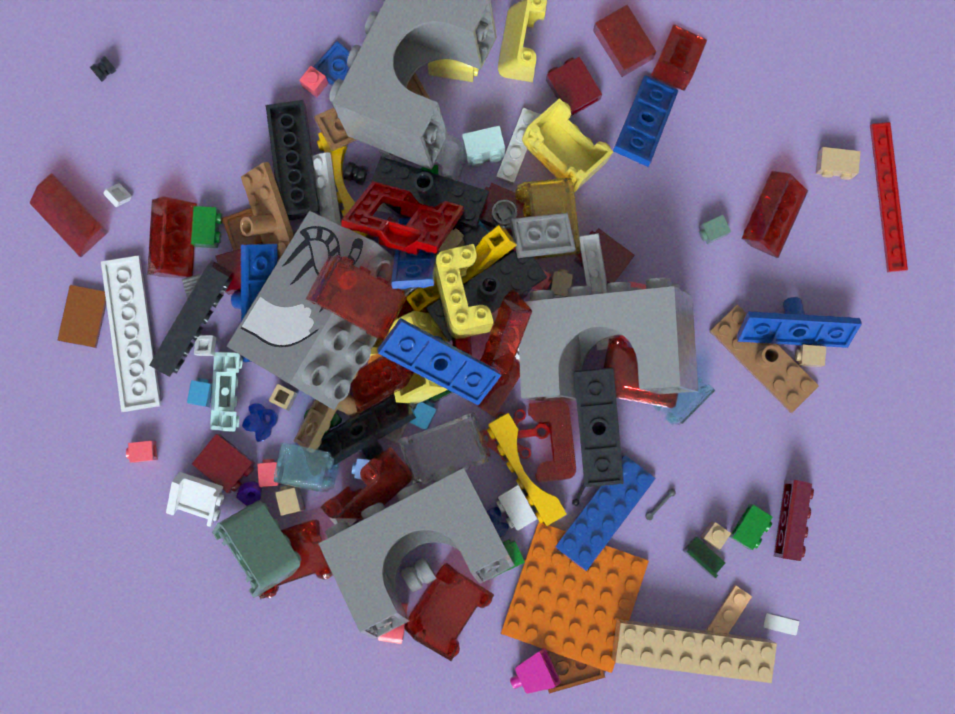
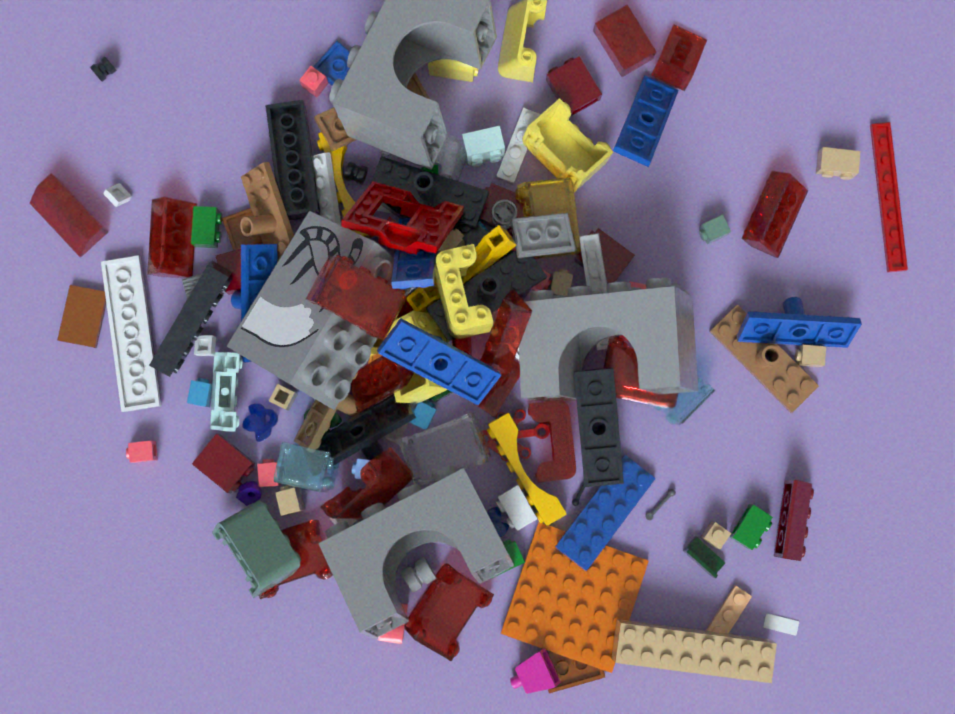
(195, 497): white panel -> none

